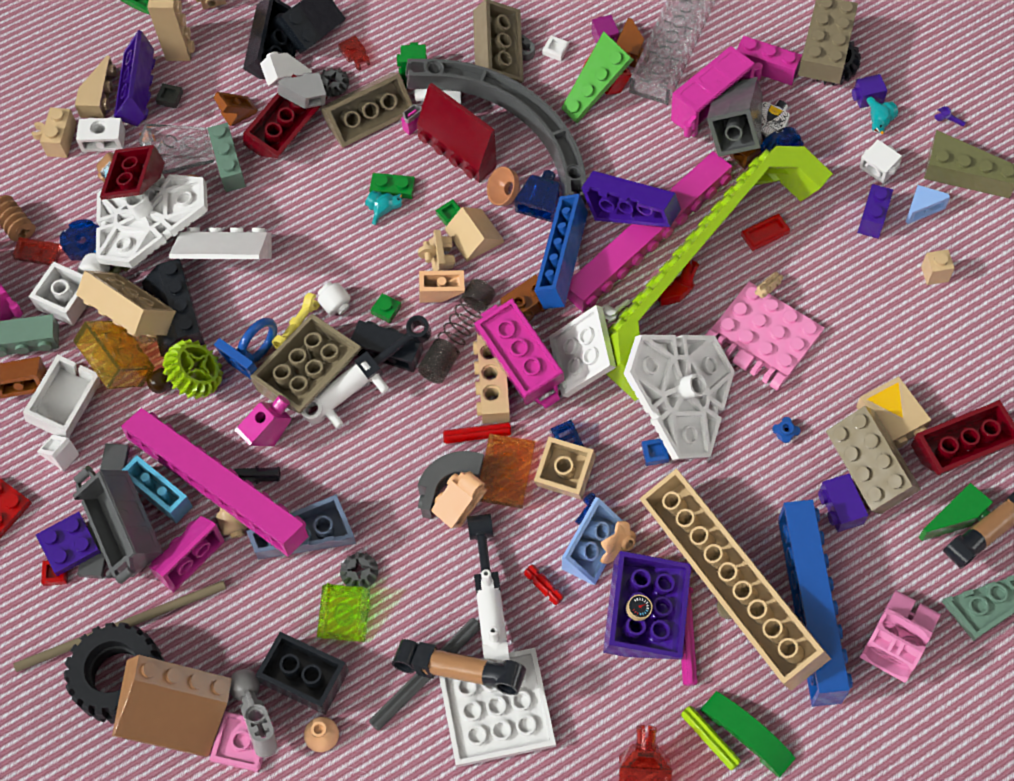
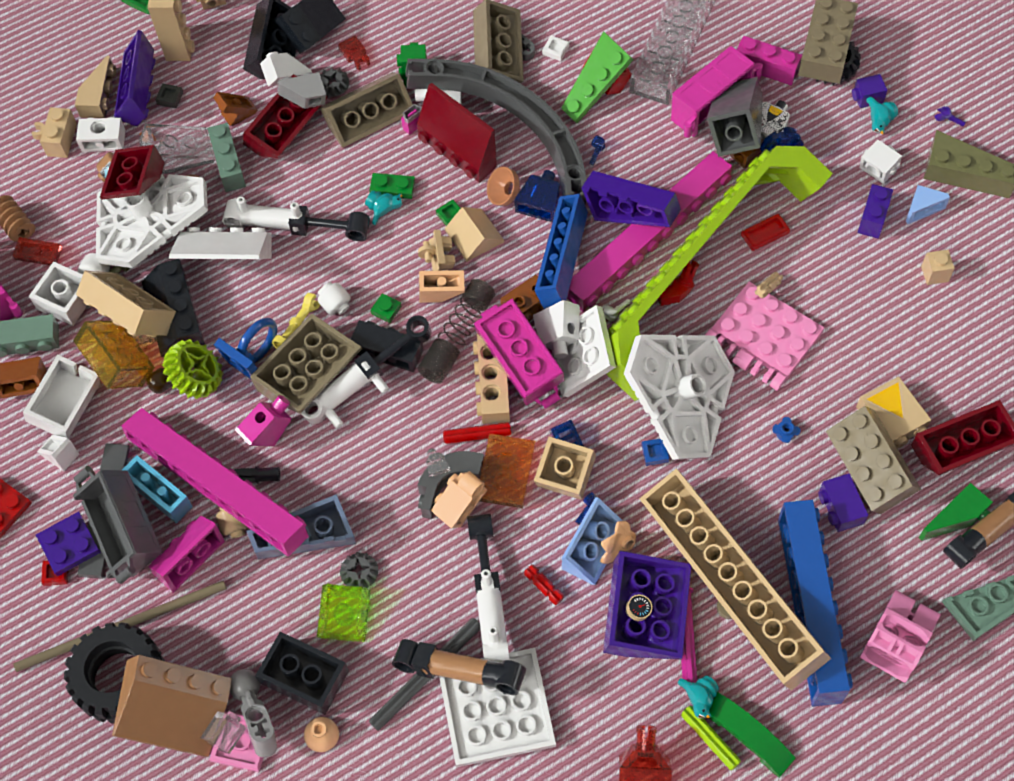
(76, 230): clear blue plate -> none
(224, 731): none -> clear brick
(295, 219): none -> piece
(436, 463): none -> clear piece
(558, 326): none -> white torso
(599, 145): none -> clear blue hand
(605, 24): magenta brick -> none
(631, 41): dark orange slope -> none
(700, 694): none -> teal animal

